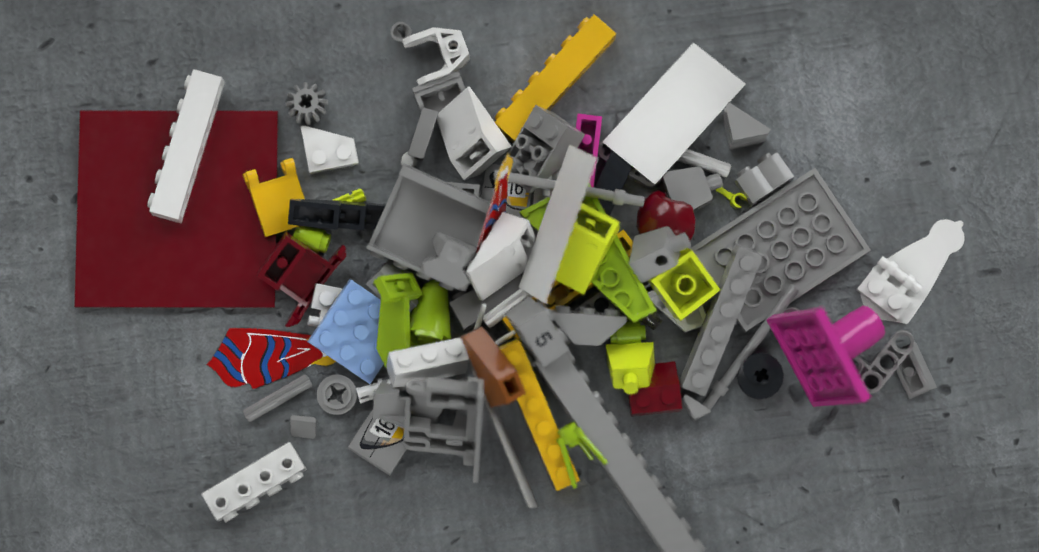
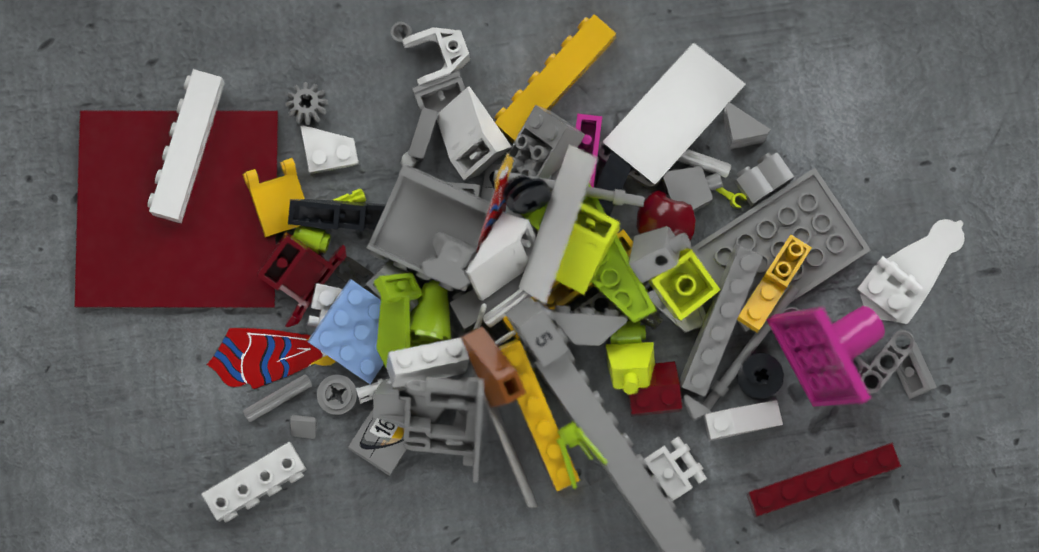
(358, 270): none -> clear smoke beam
(526, 194): none -> black piece
(668, 473): none -> white plate
(742, 420): none -> white slope
(774, 283): none -> yellow slope
(823, 480): none -> dark red brick

